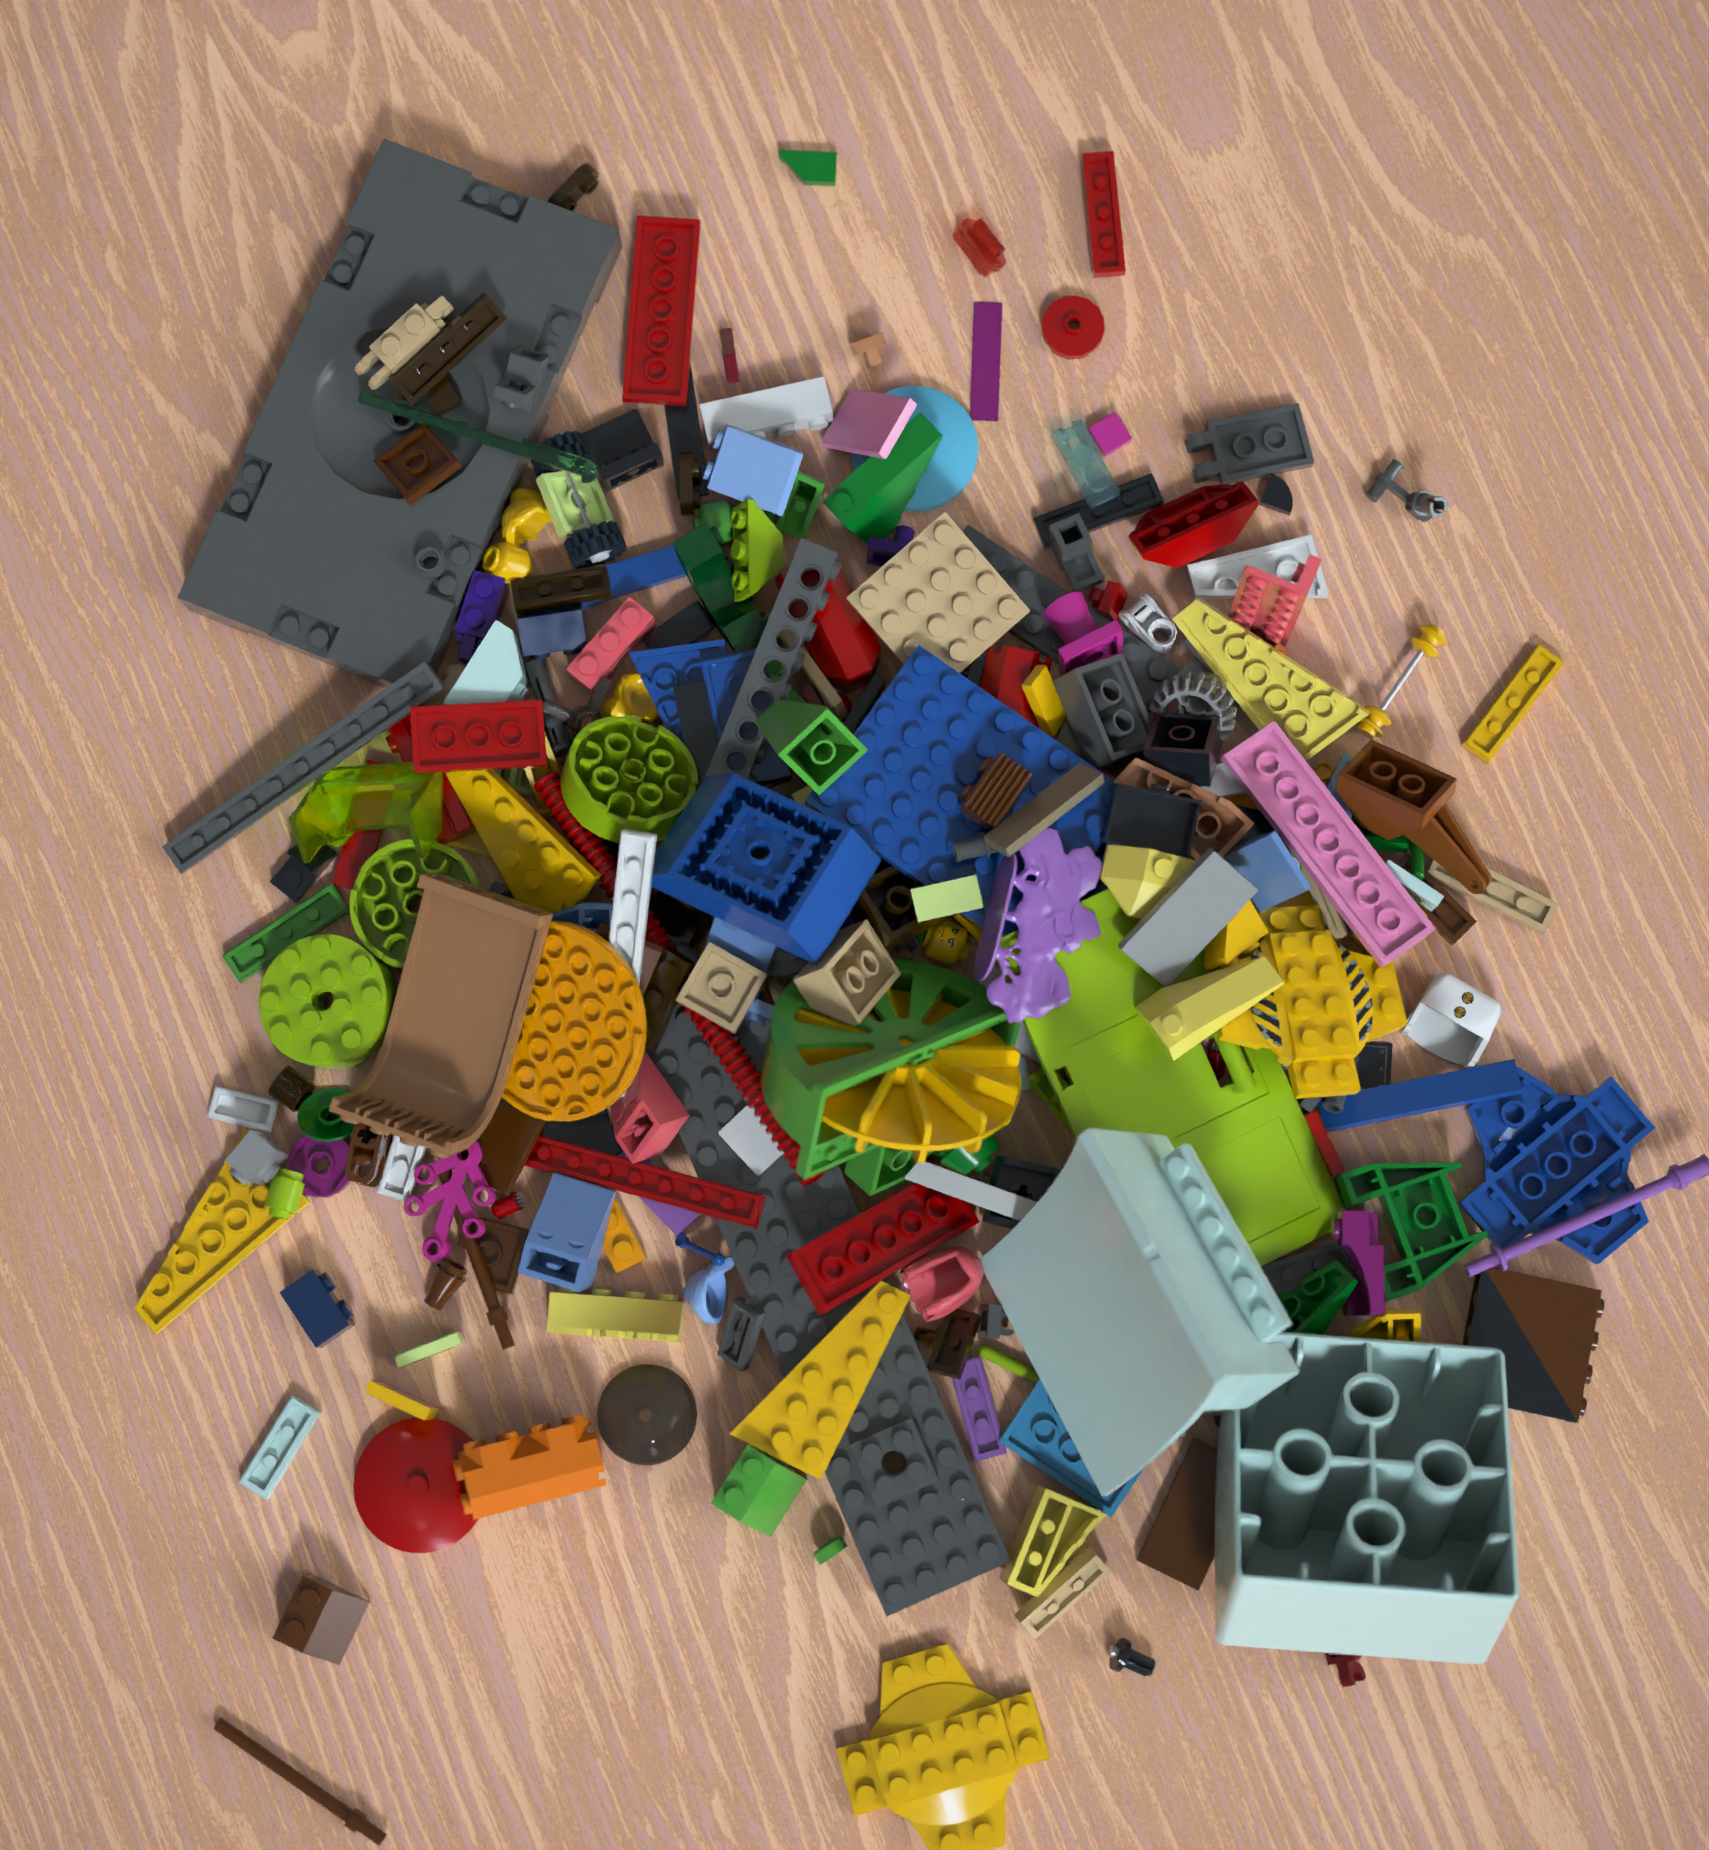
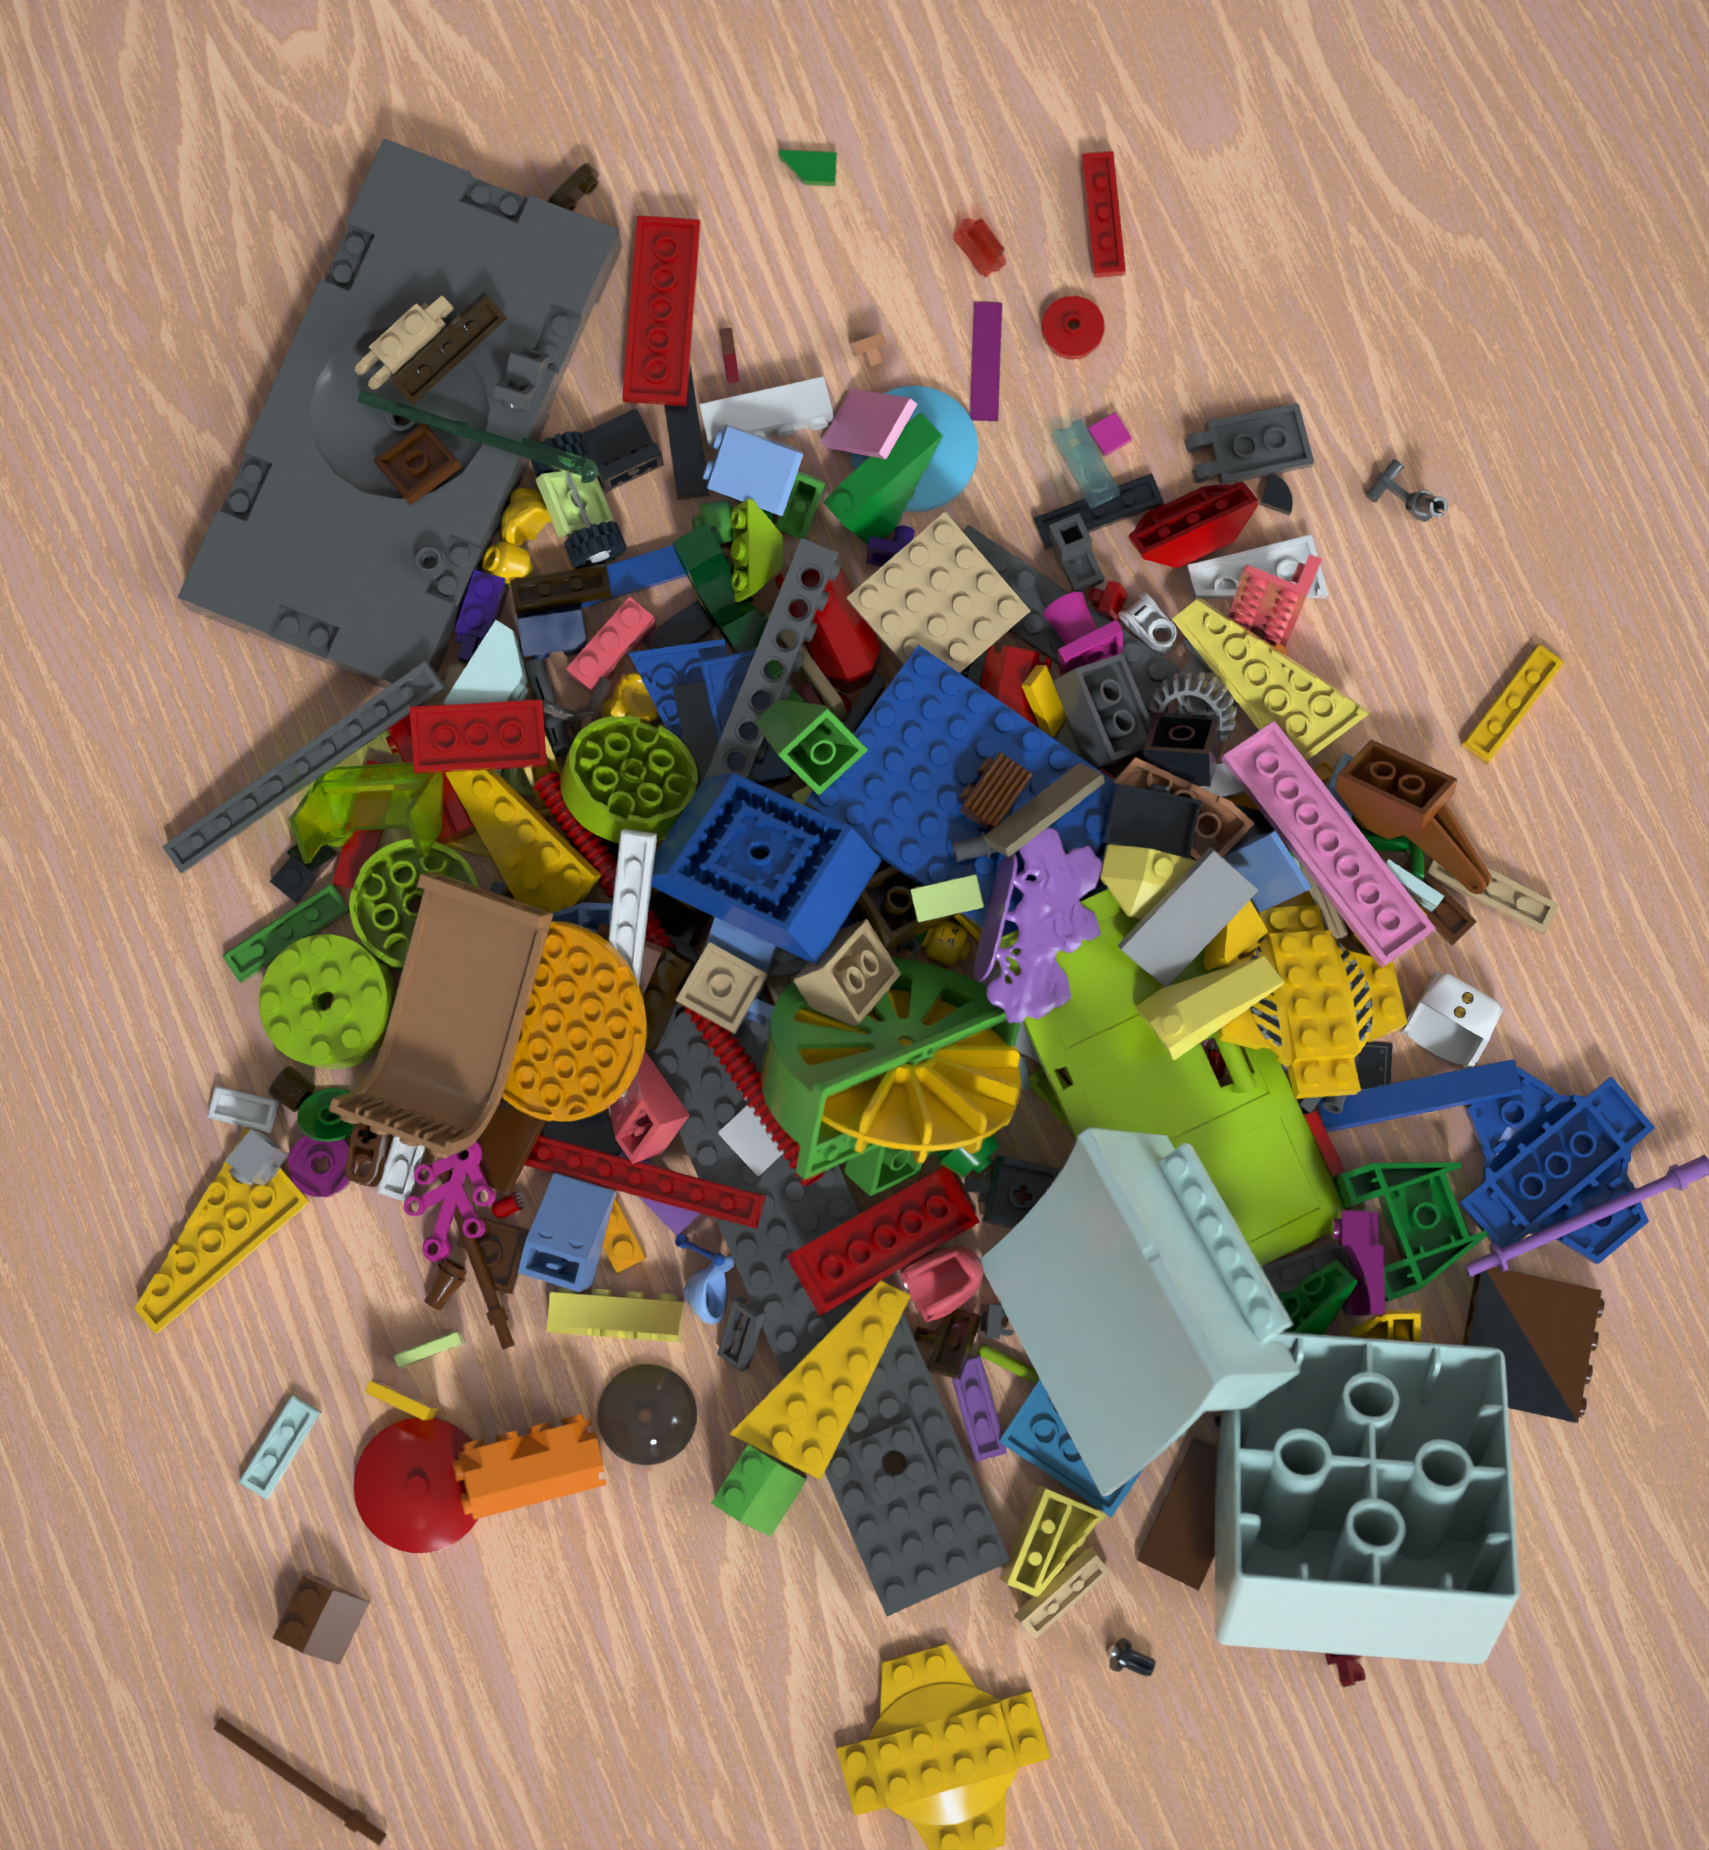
(284, 1193): lime brick -> none
(318, 1307): dark blue brick -> none
(443, 398): dark brown tile -> none
(688, 470): dark brown plate -> none
(830, 1549): bright green tile -> none
(970, 1190): white sticker -> none
(1425, 646): yellow axle -> none

